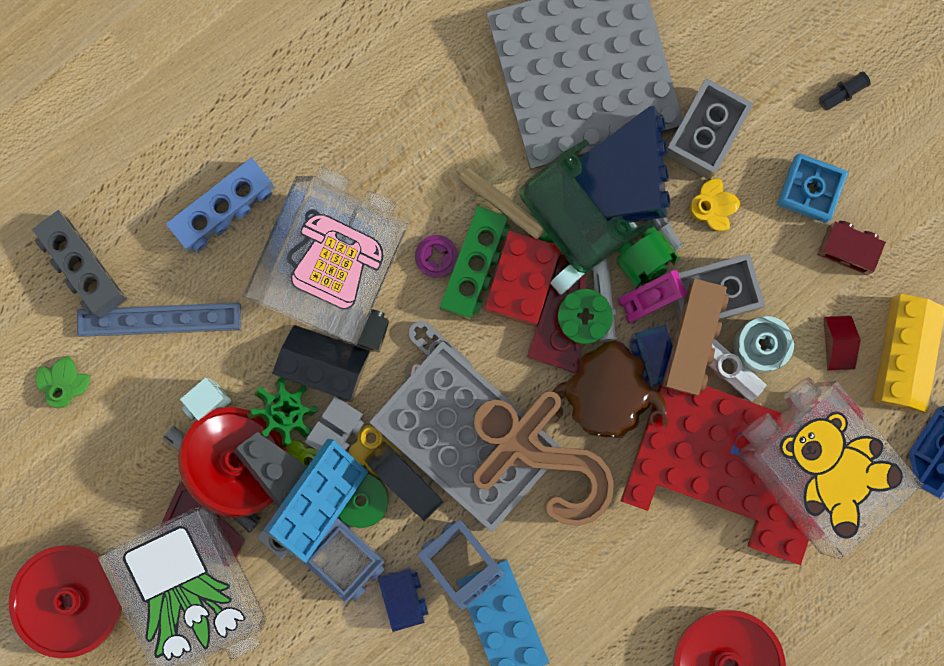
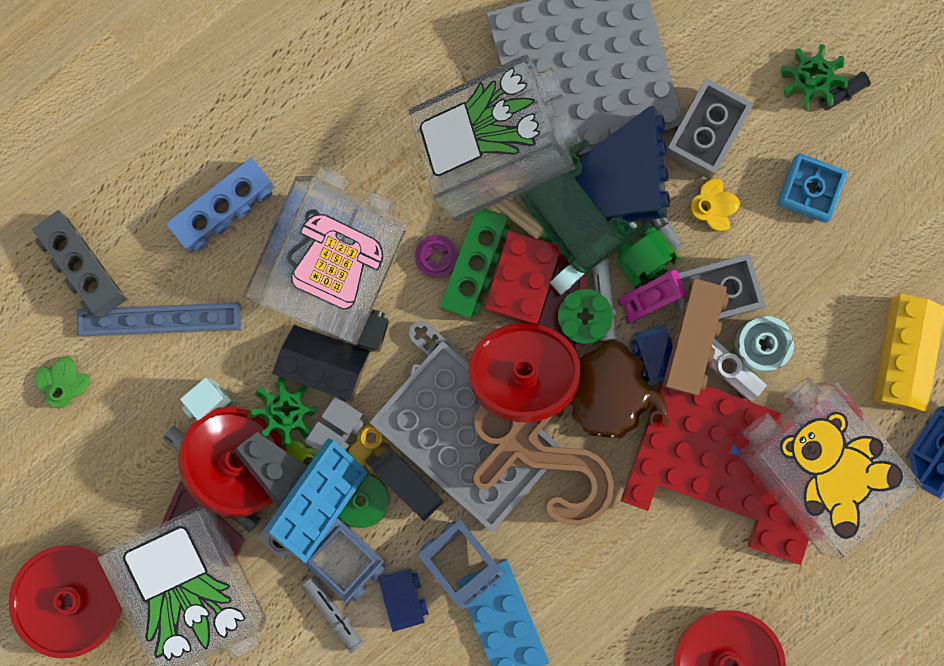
(339, 624): none -> light grey pin
(494, 137): none -> clear brick
(524, 372): none -> red dish
(823, 81): none -> green gear
(841, 343): dark red slope -> none
(851, 247): dark red brick -> none

